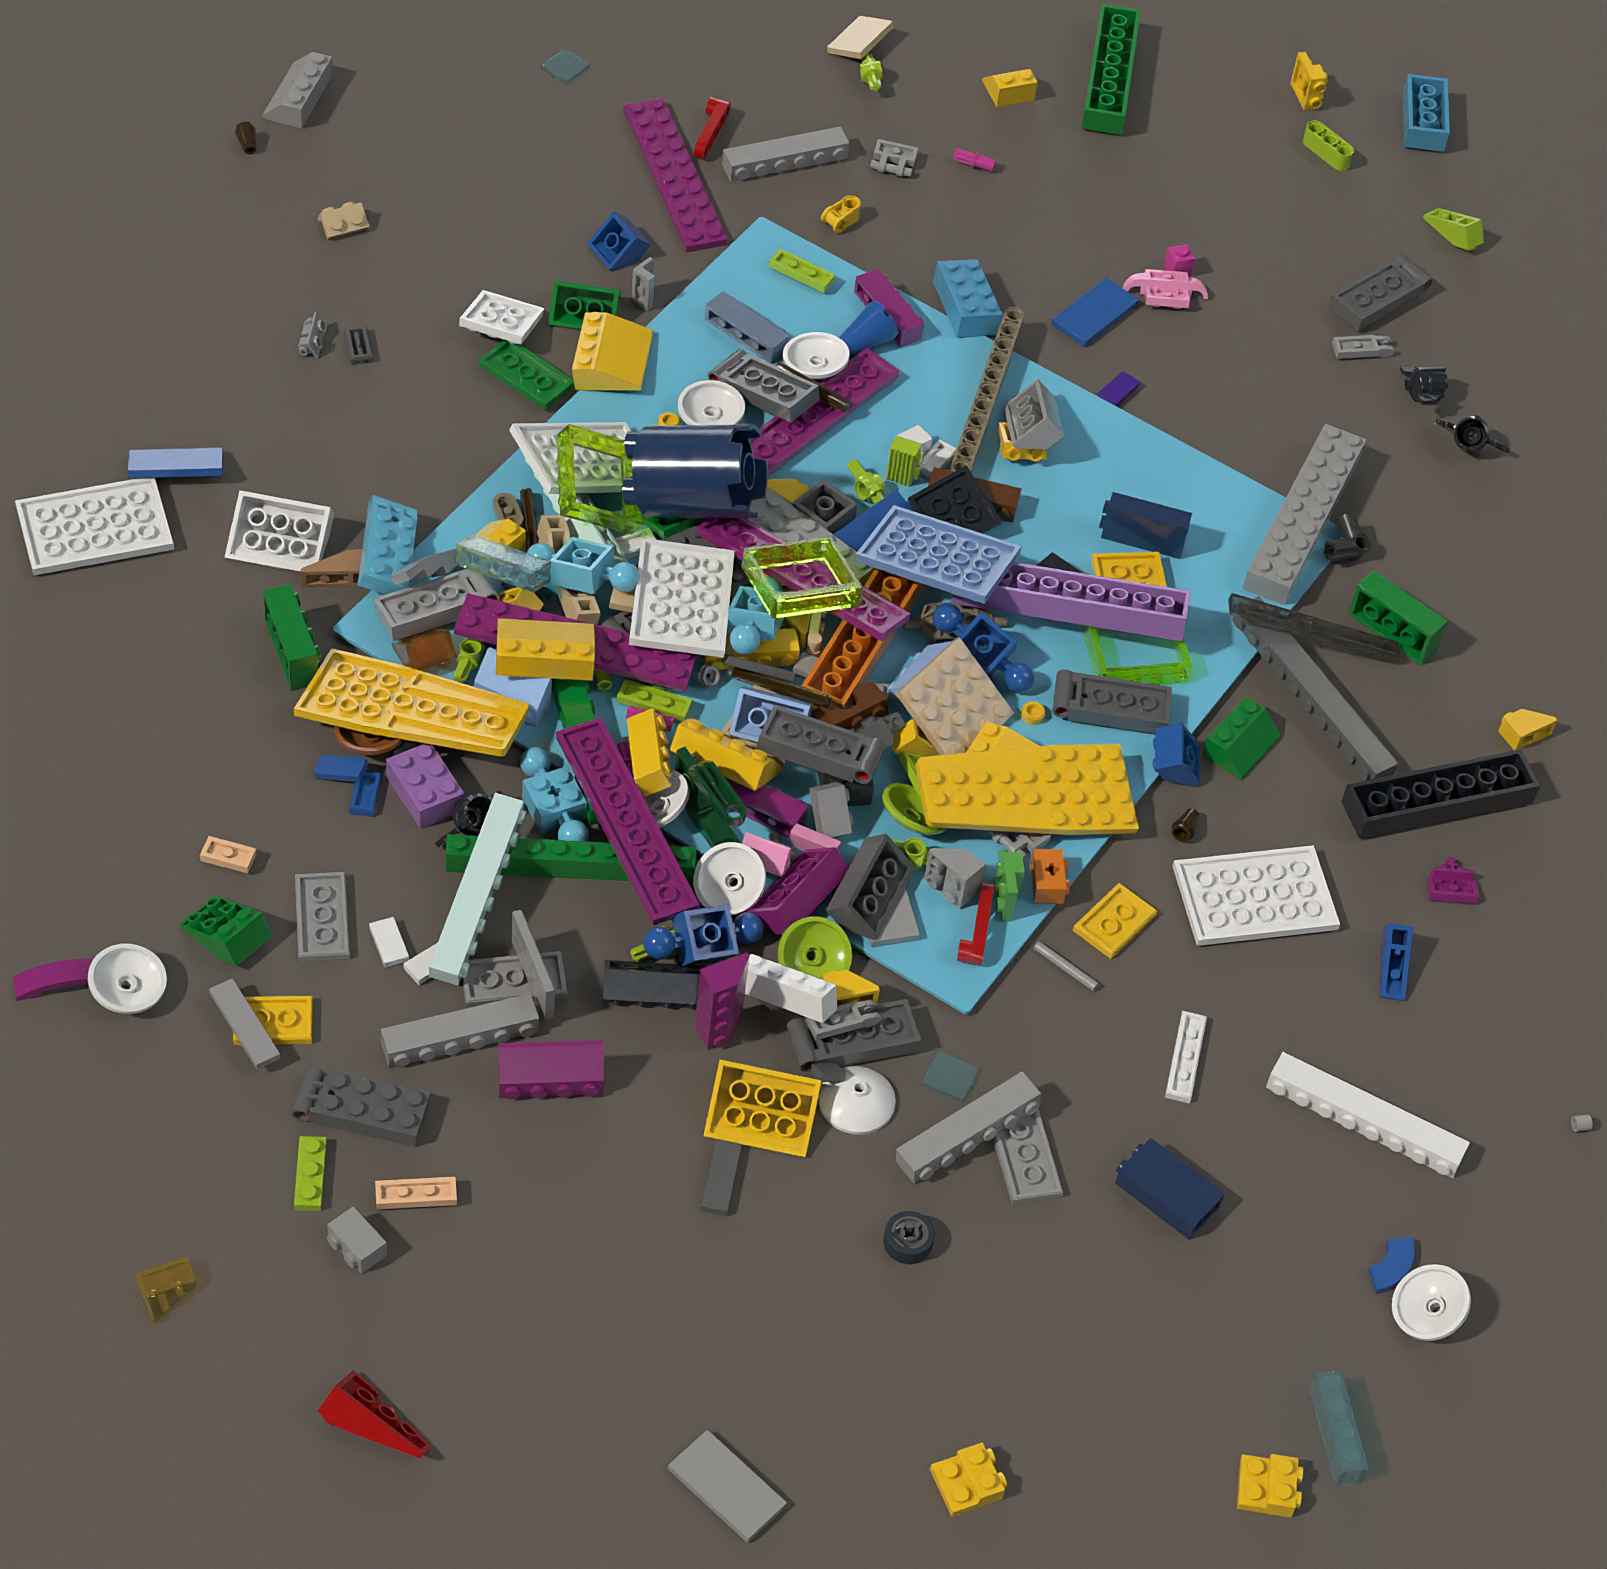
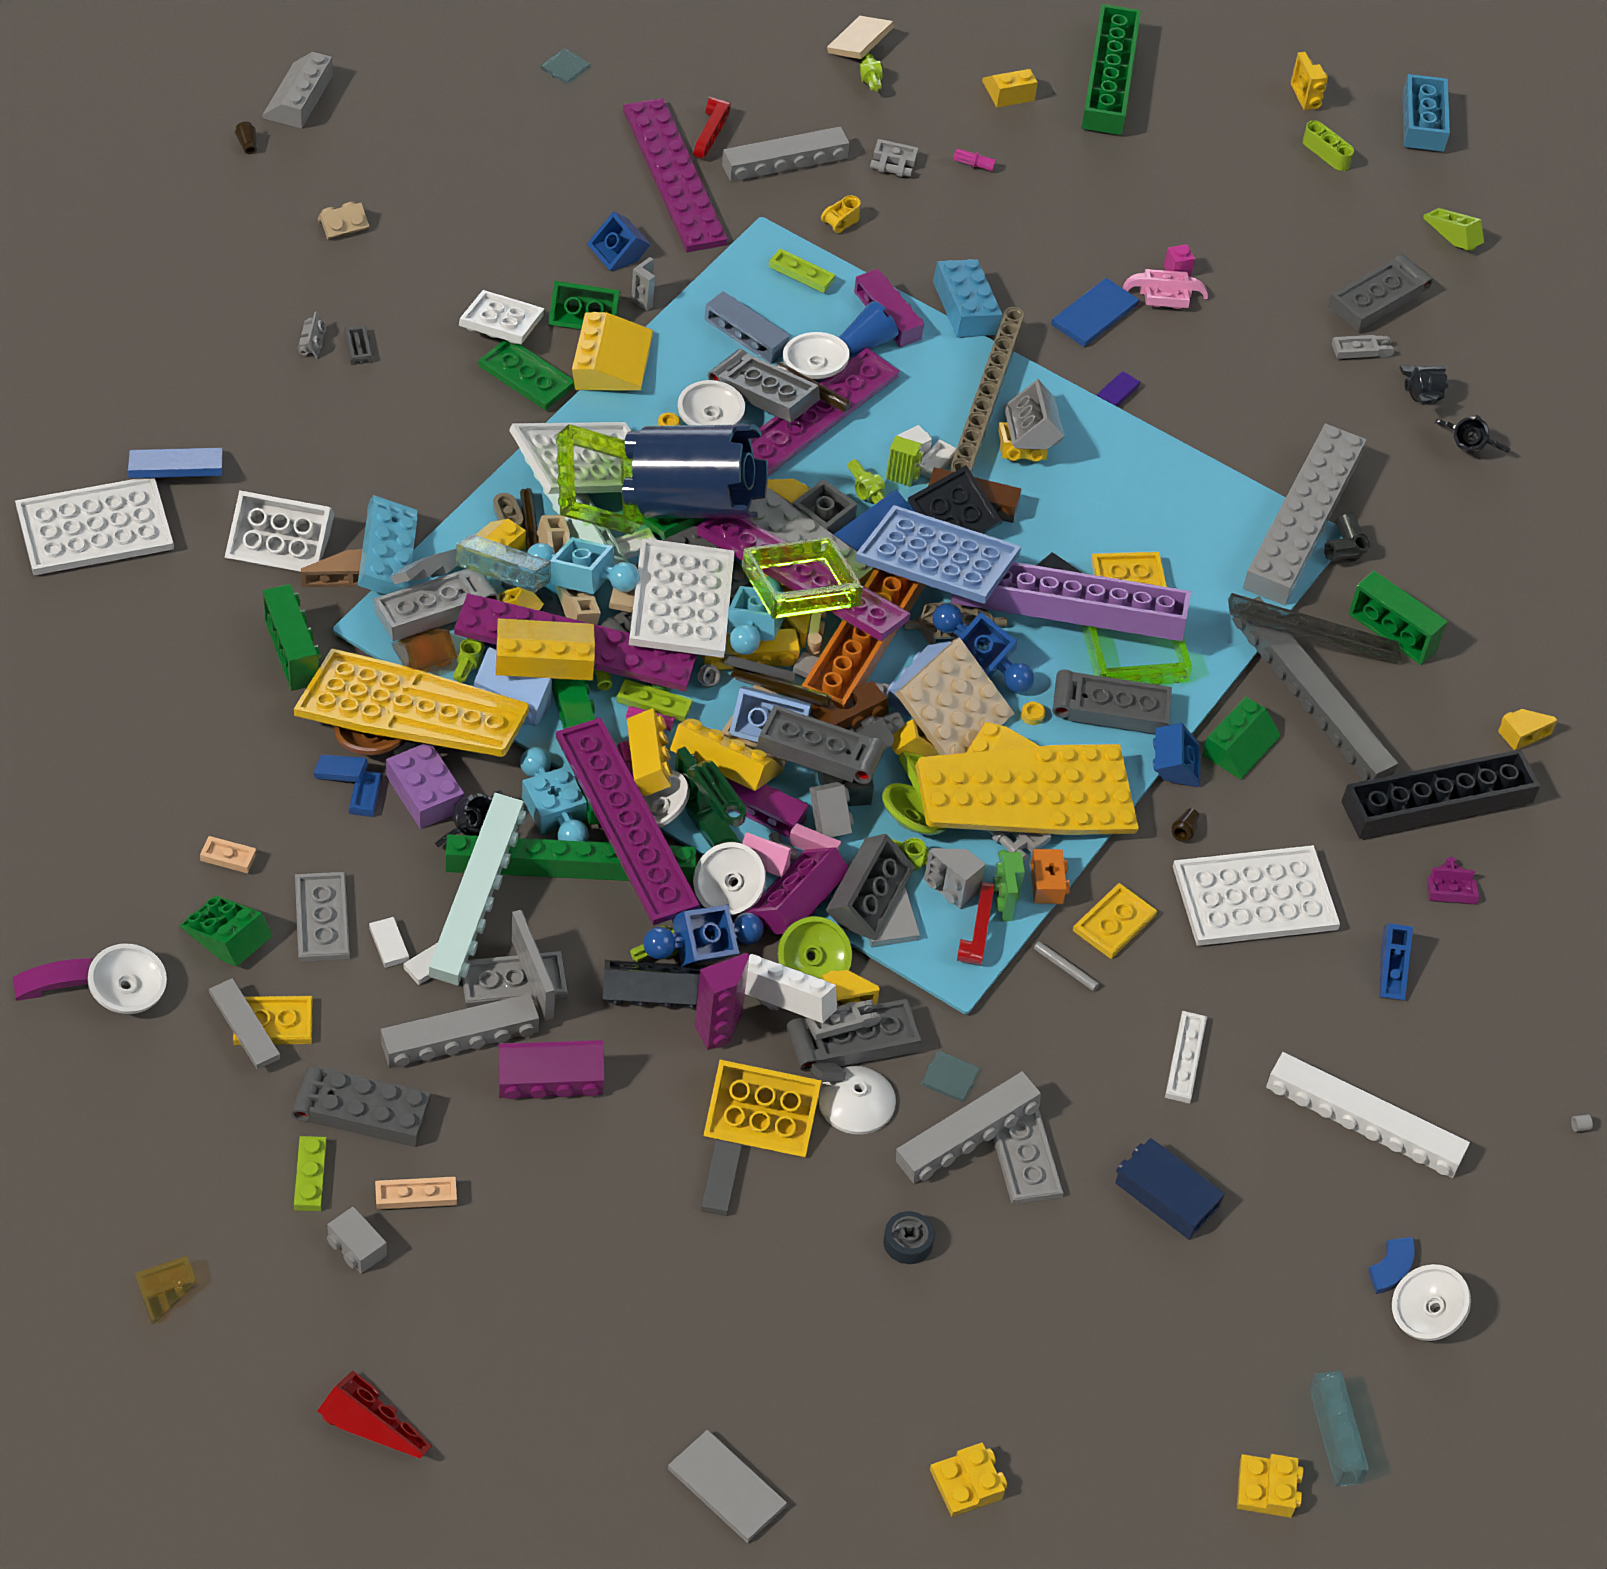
(1145, 525): dark blue brick -> none

